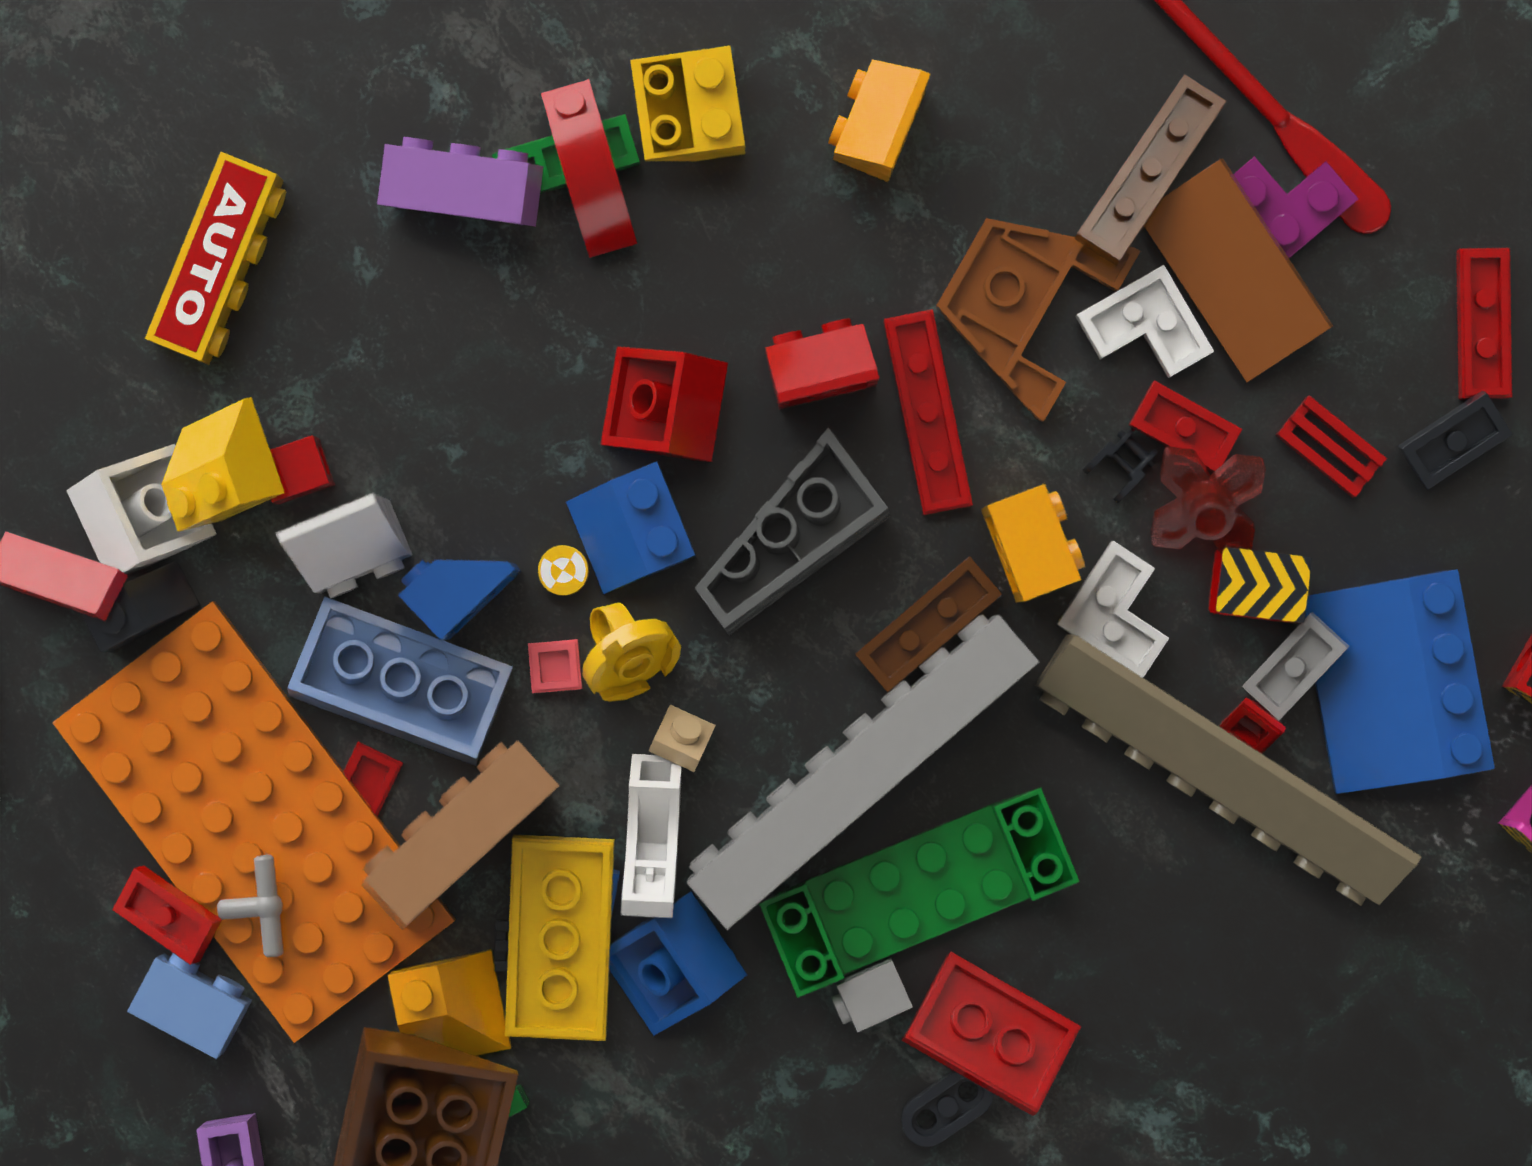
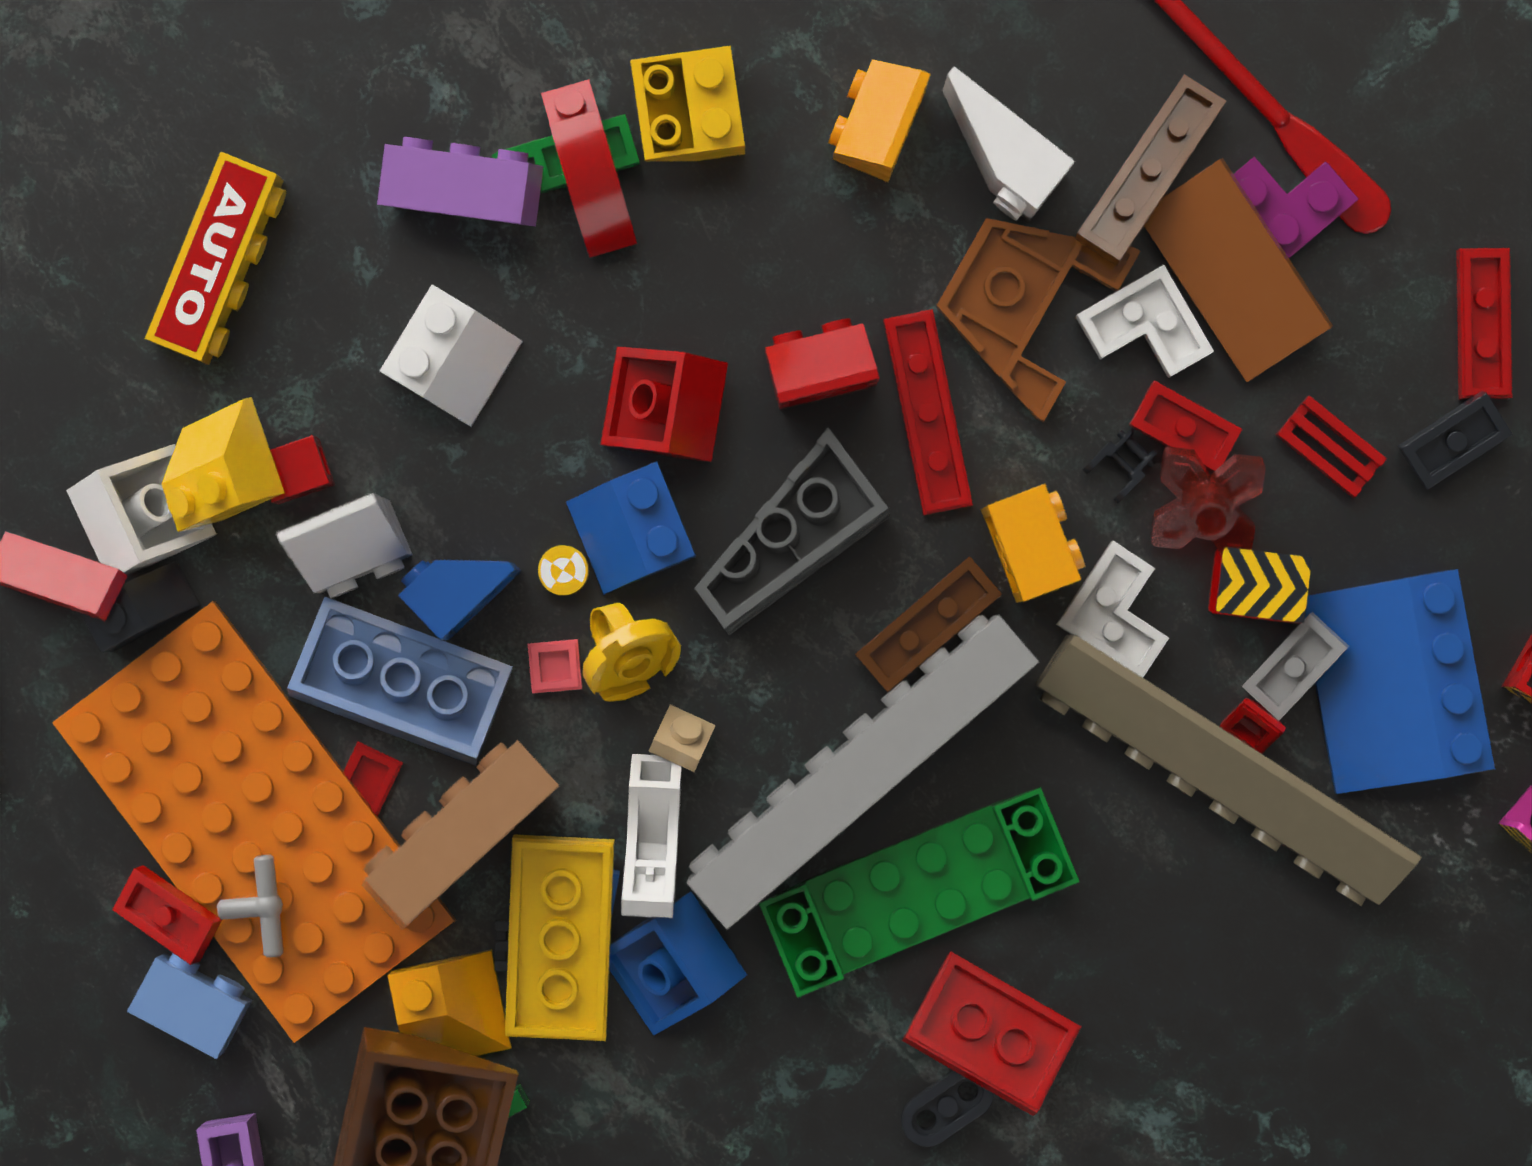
(451, 355): none -> white slope
(871, 995): light grey brick -> none
(1011, 155): none -> white slope

